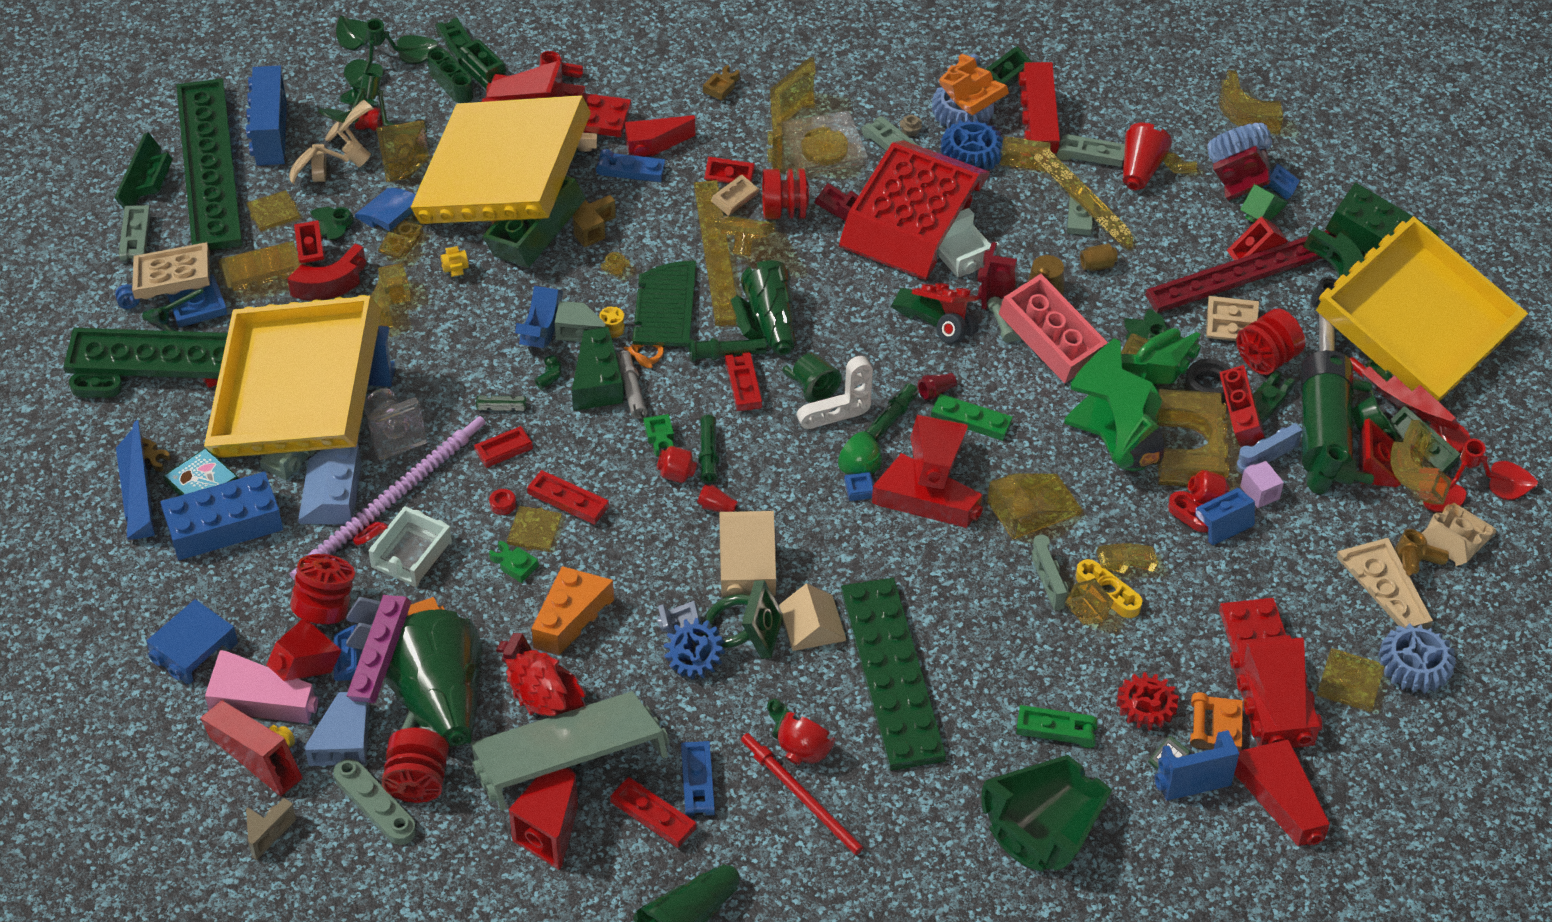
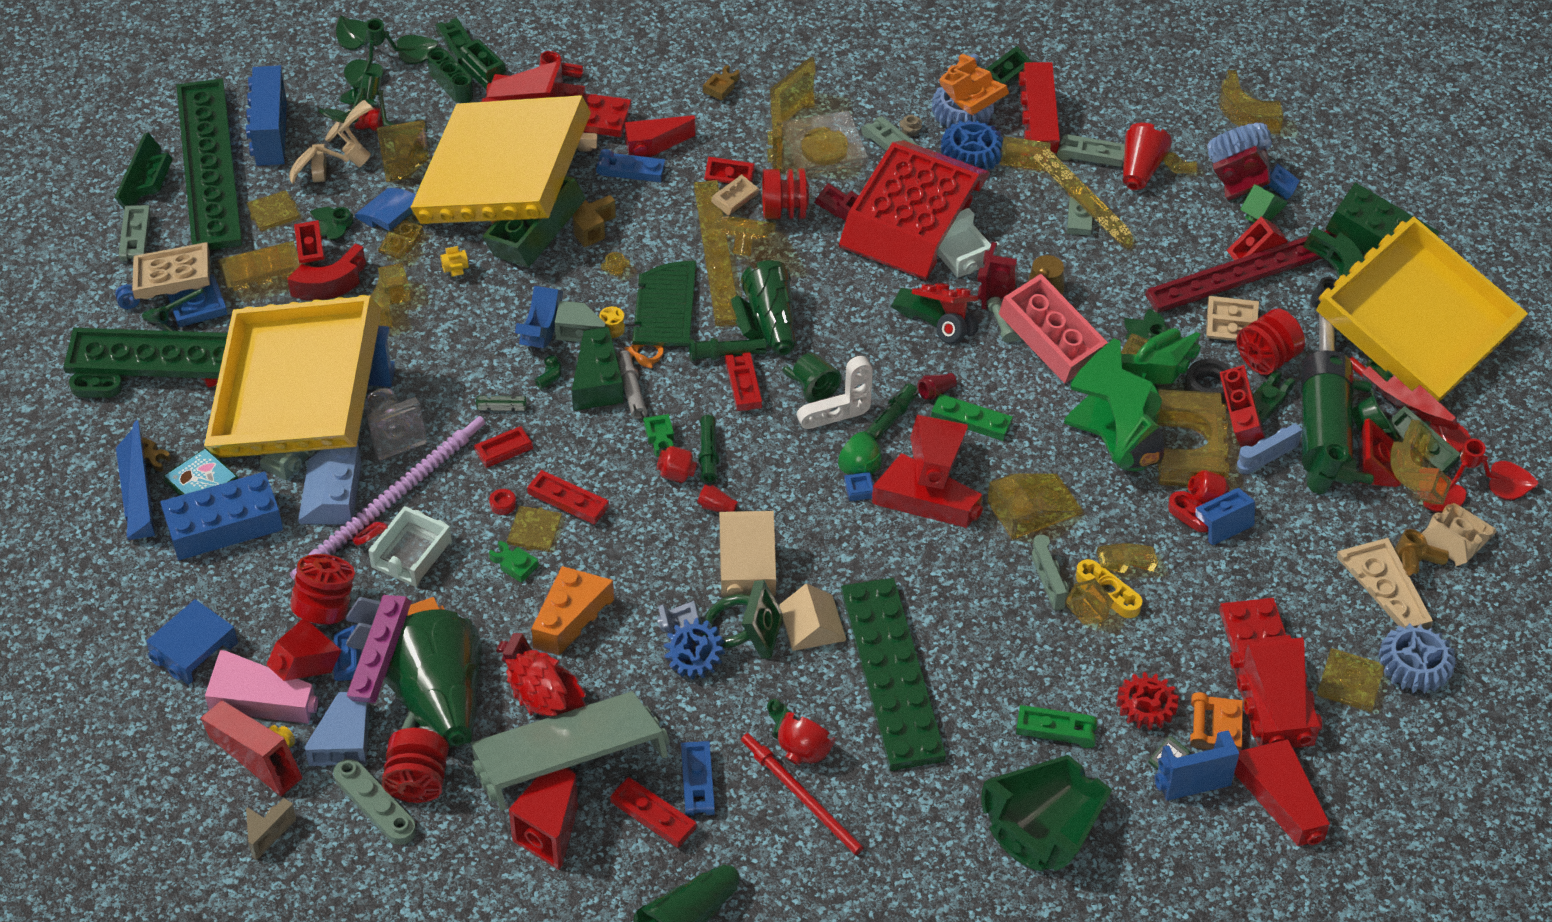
(1098, 257): pearl gold brick -> none
(1261, 484): lavender brick -> none

